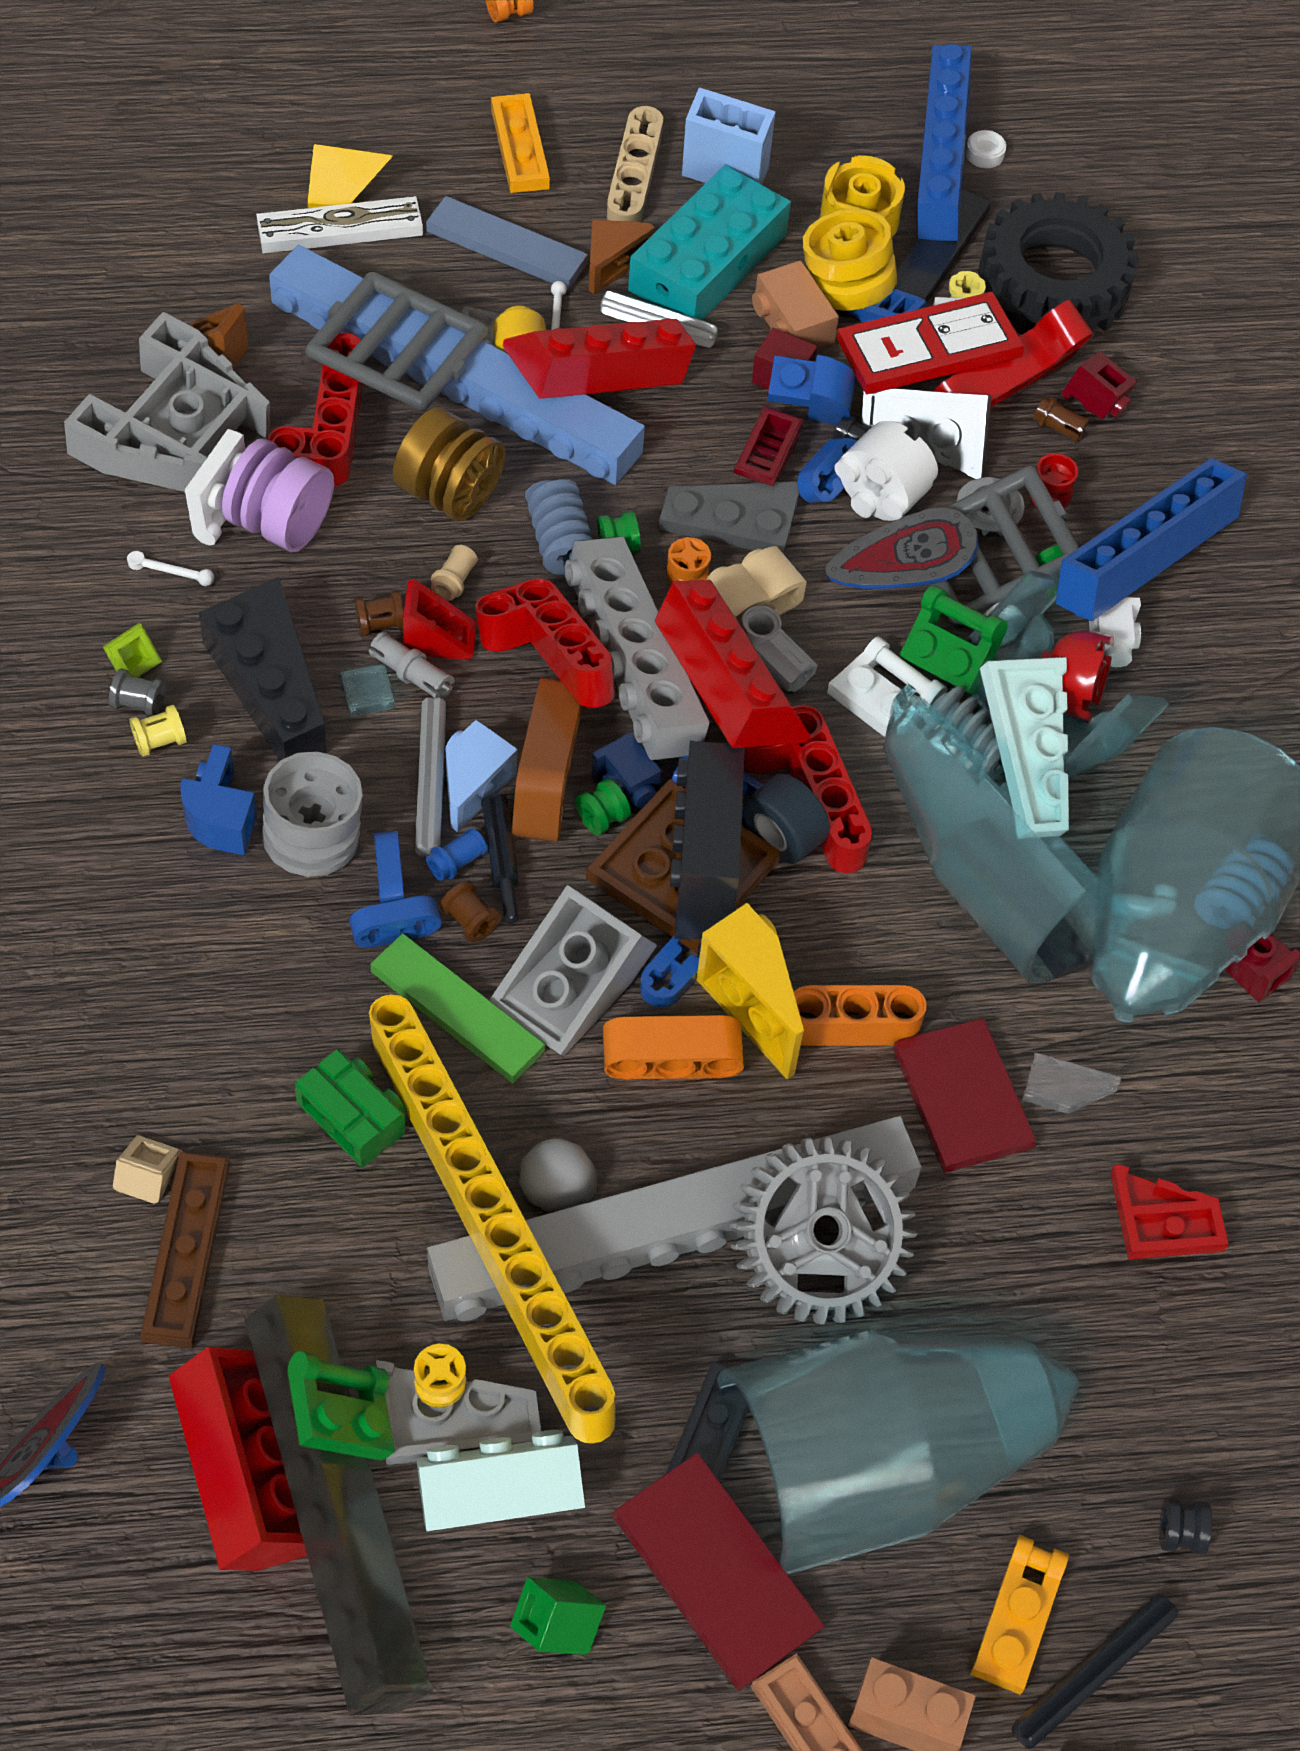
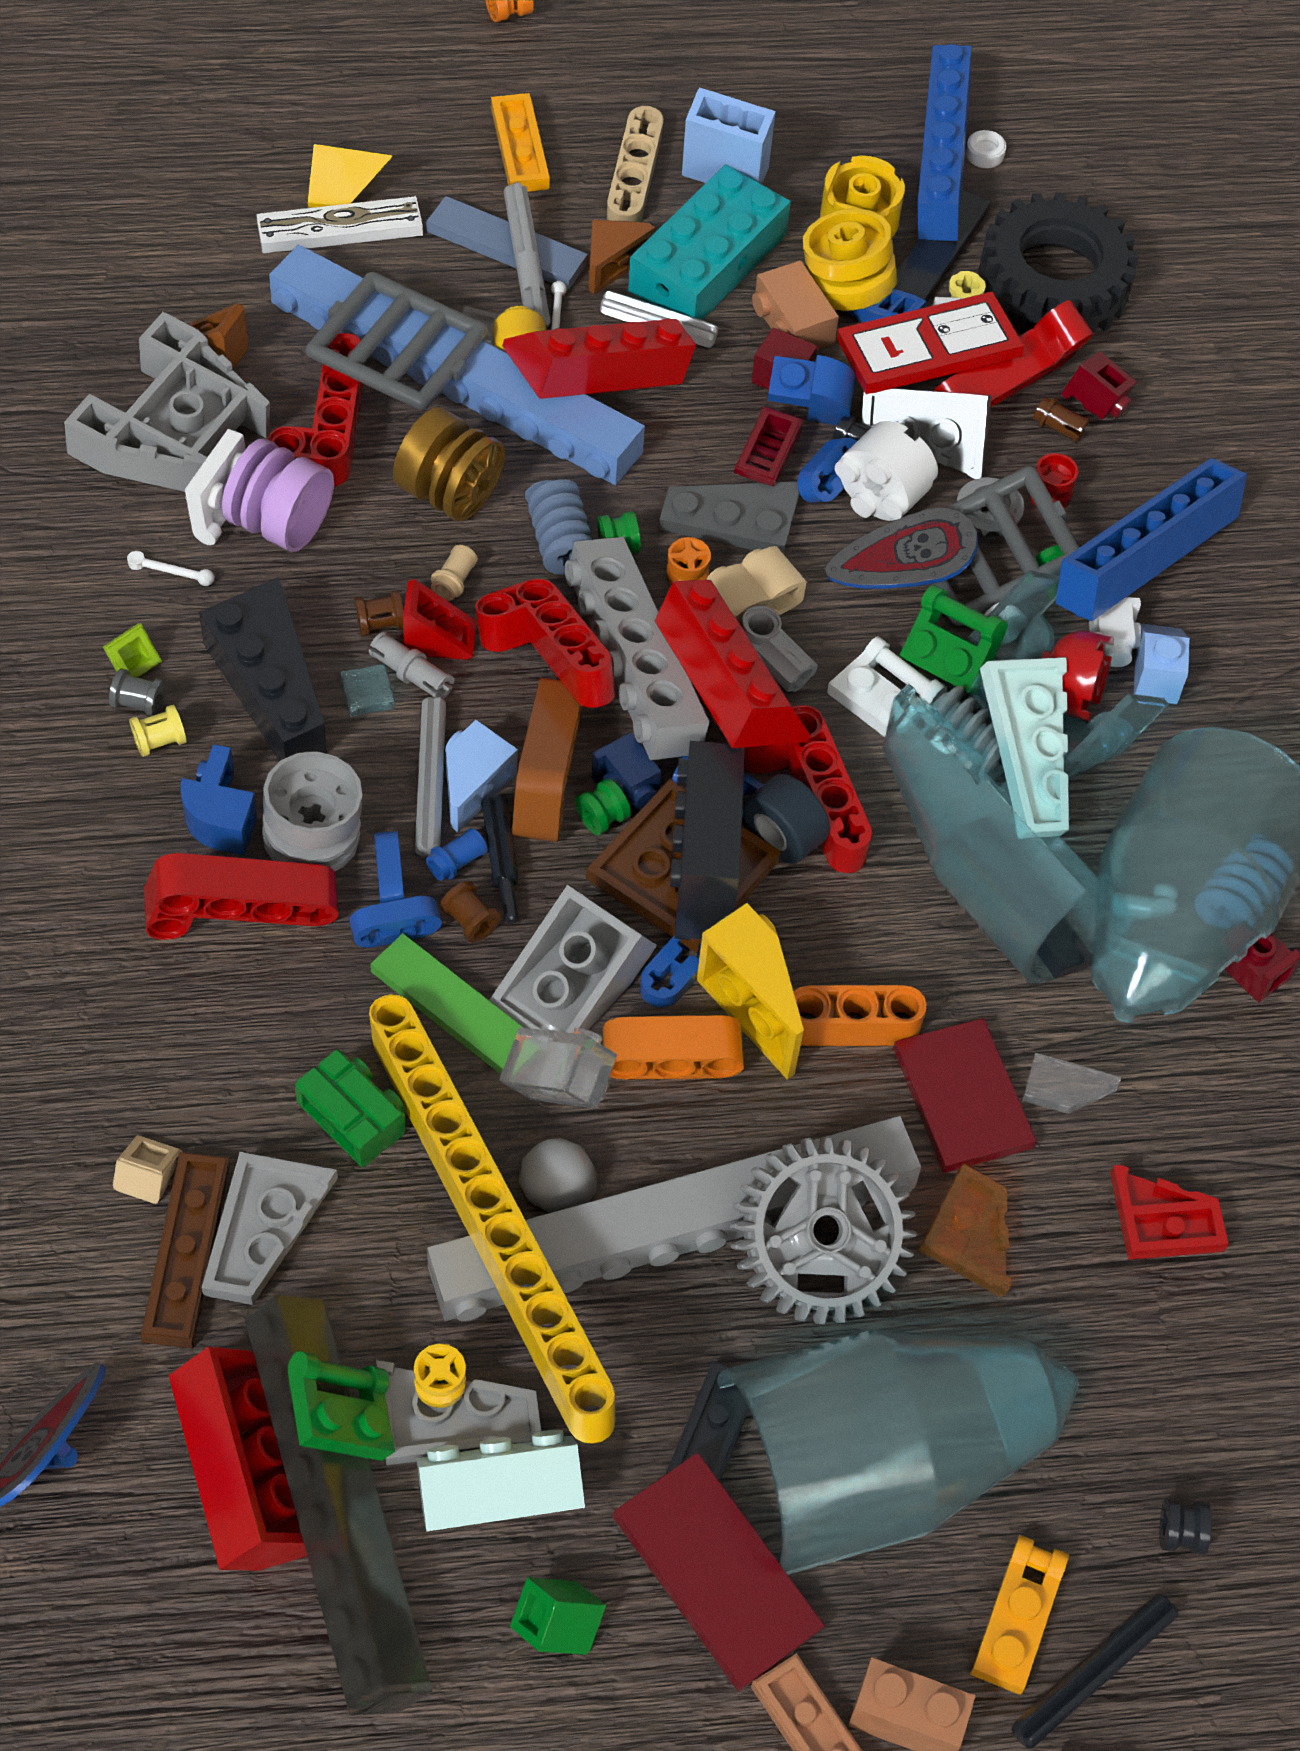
(236, 890): none -> red beam
(260, 1222): none -> light grey wing
(526, 250): none -> light grey axle
(559, 1066): none -> clear brick
(972, 1231): none -> clear orange wing
(1161, 662): none -> light blue slope

